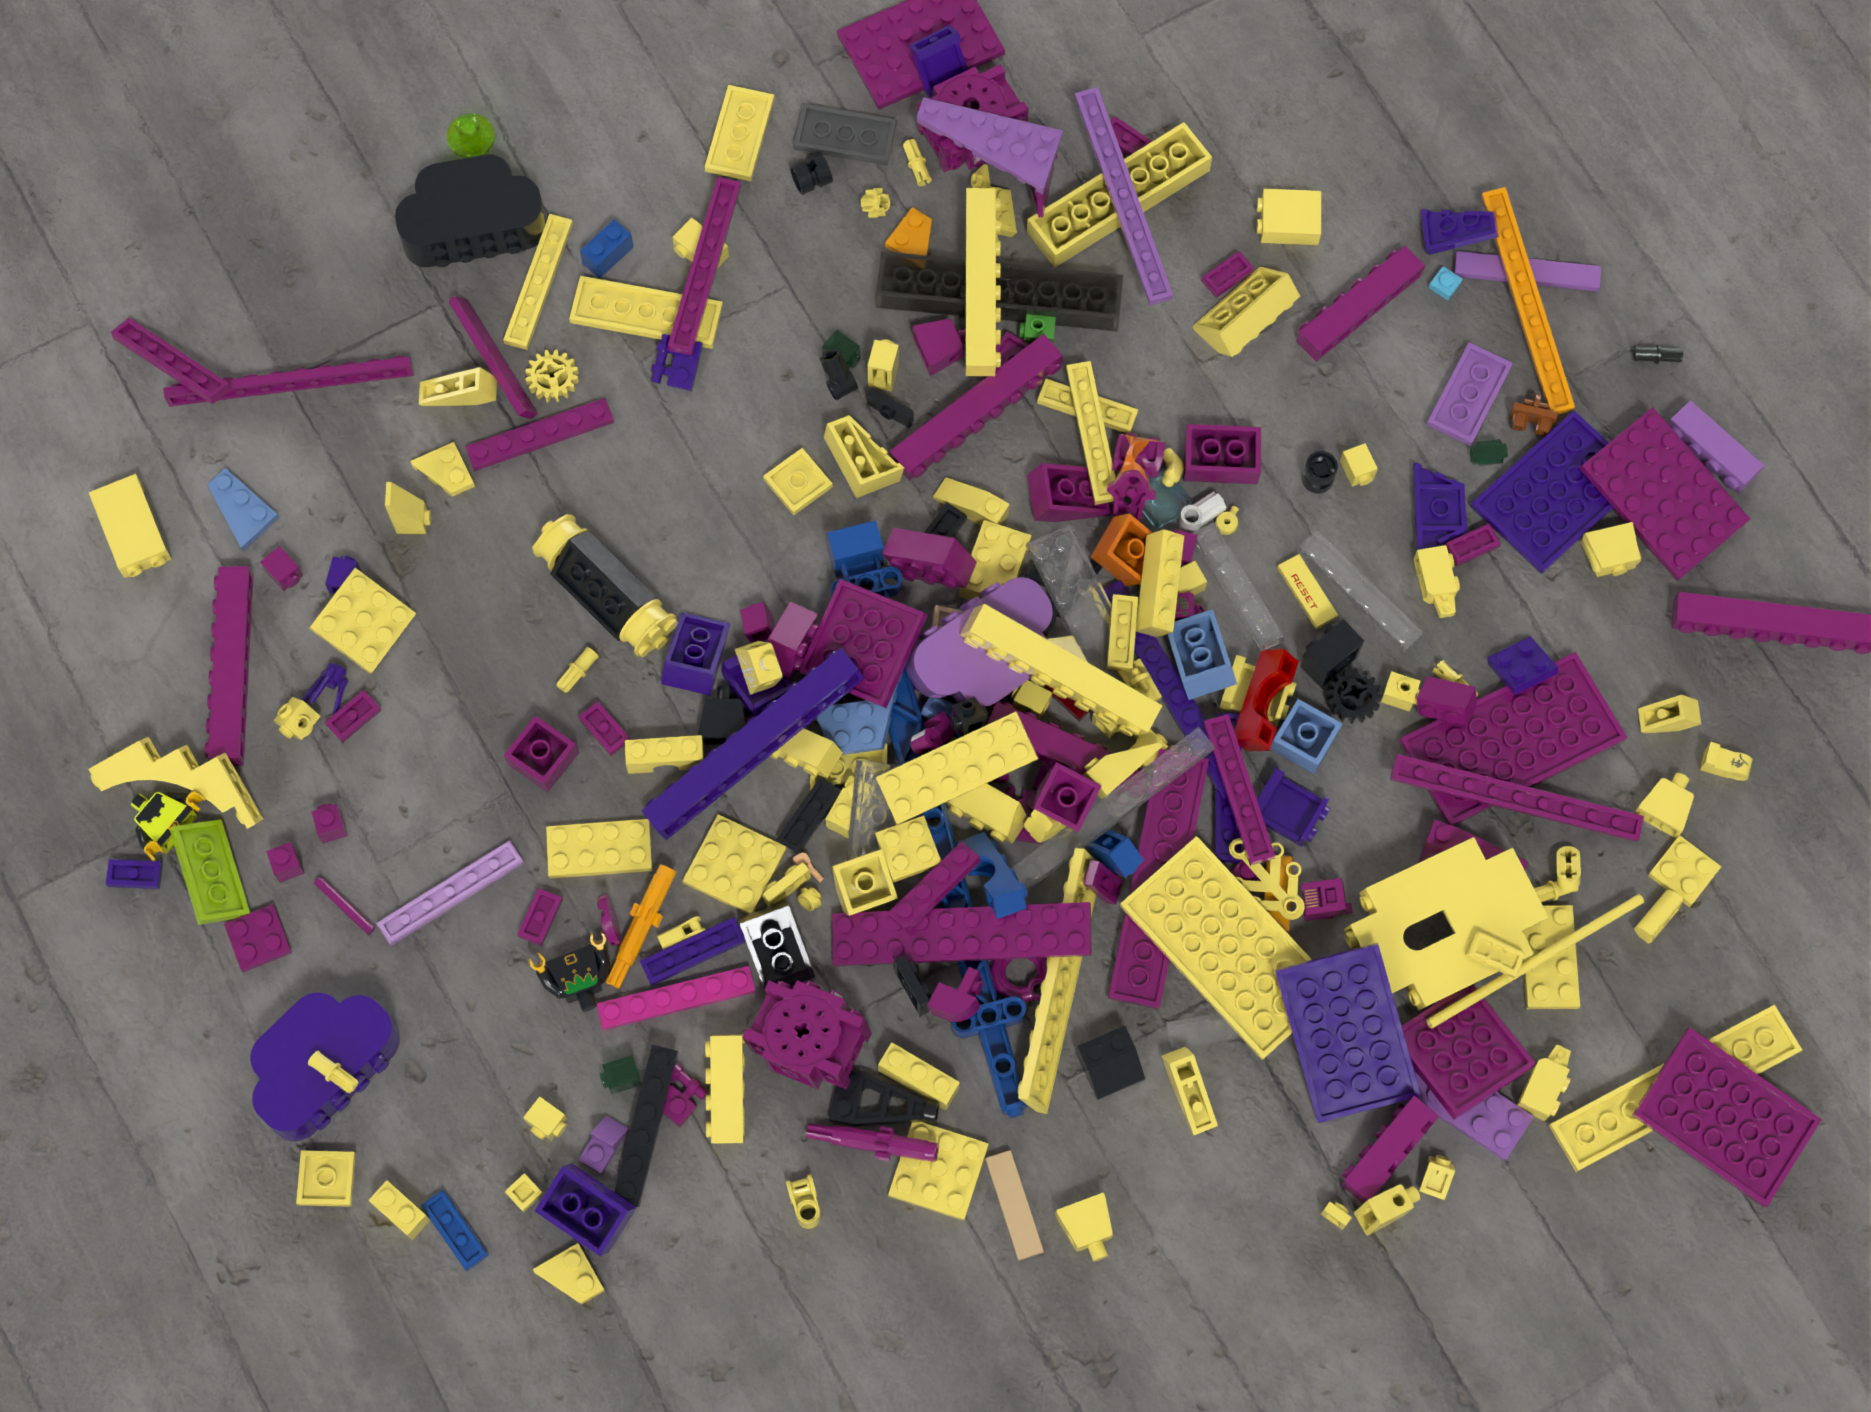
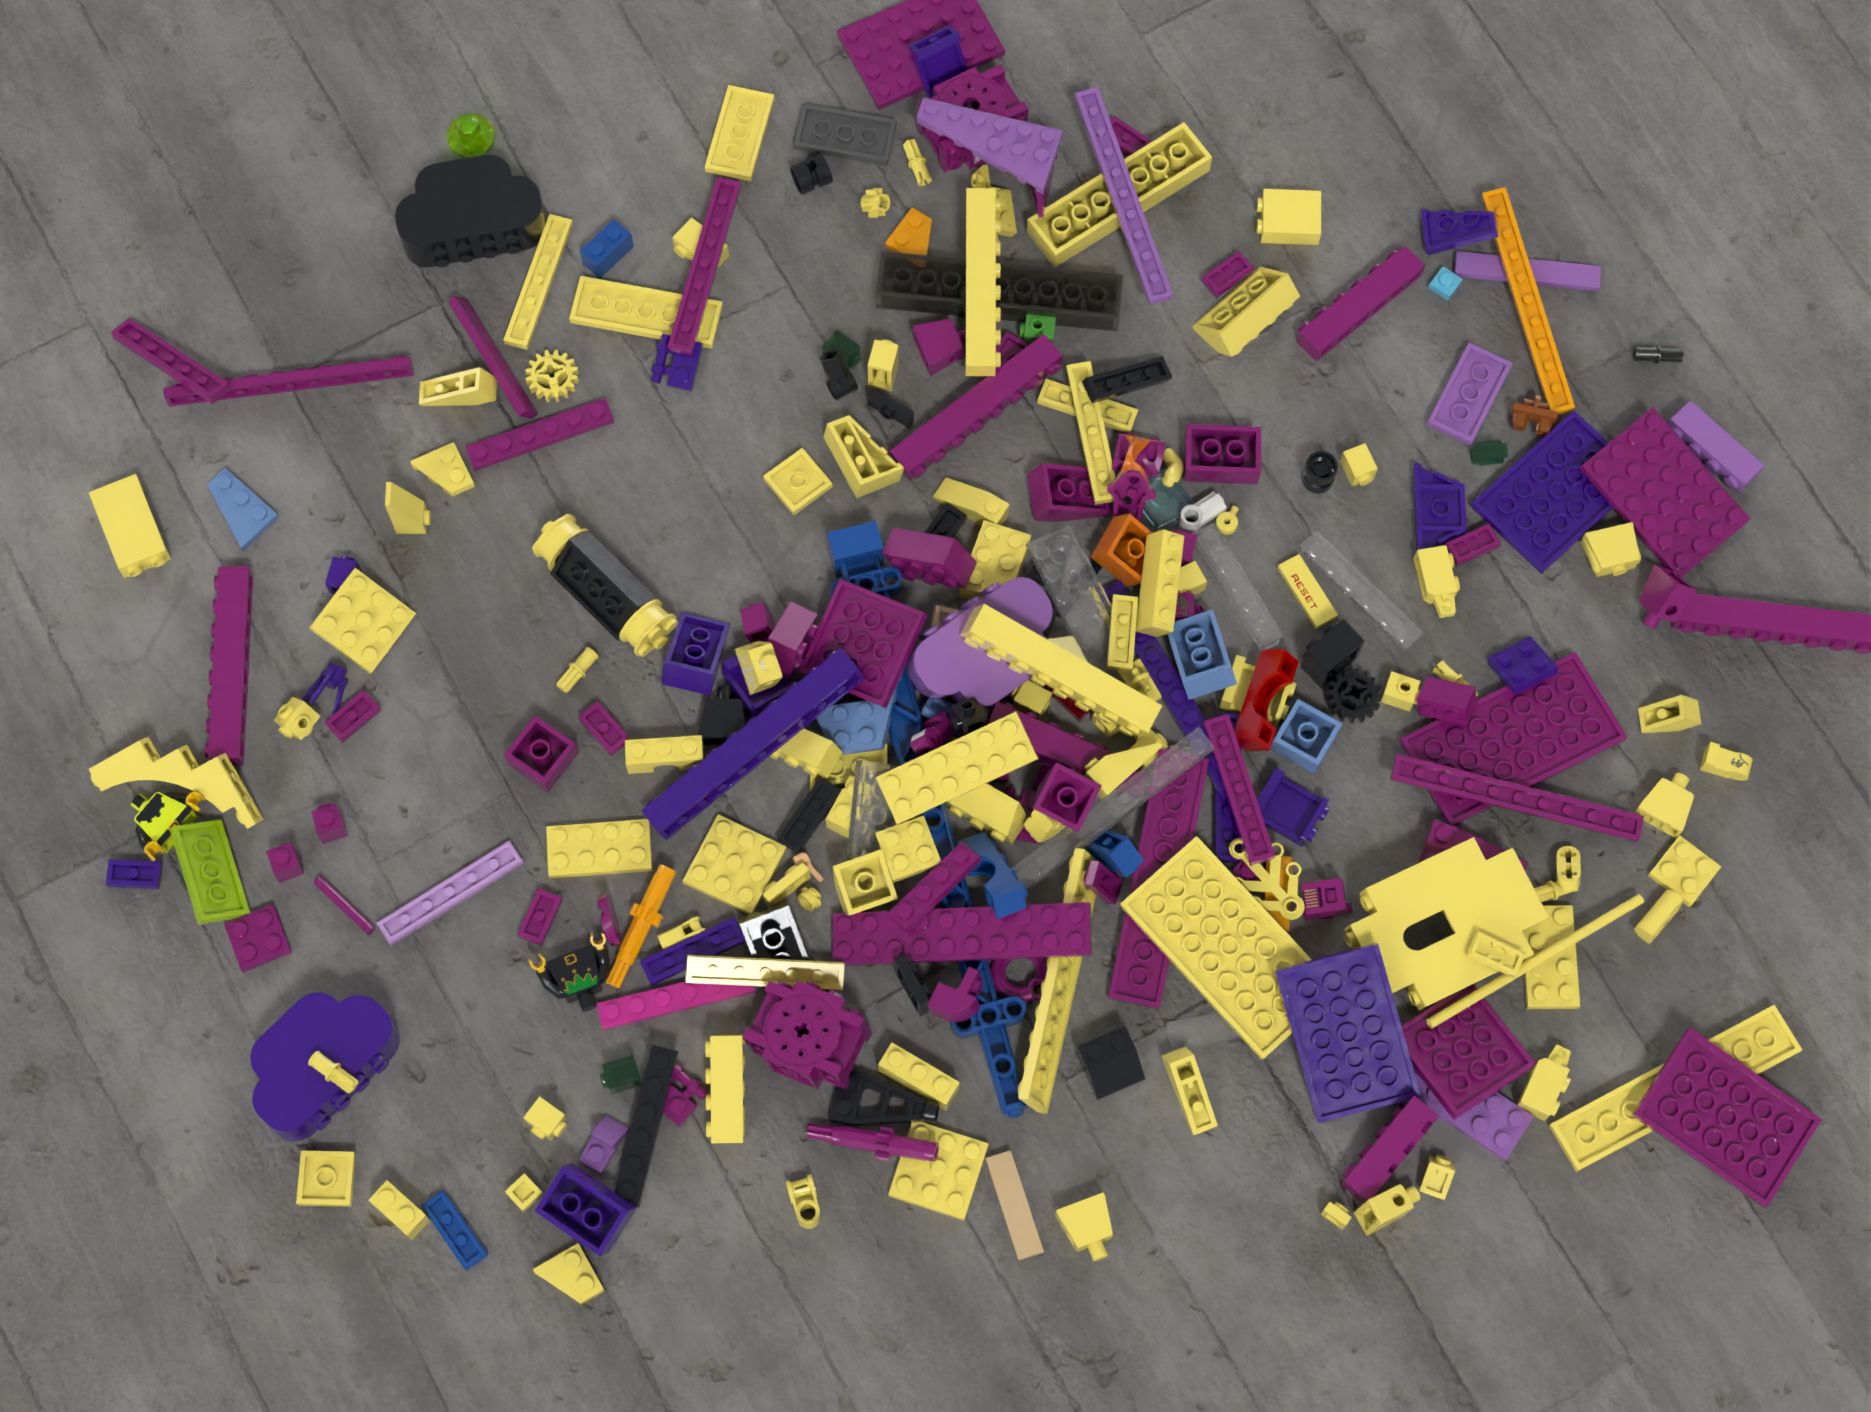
(281, 569): magenta brick -> none
(761, 970): none -> light yellow plate
(1127, 379): none -> black plate
(1665, 596): none -> magenta torso

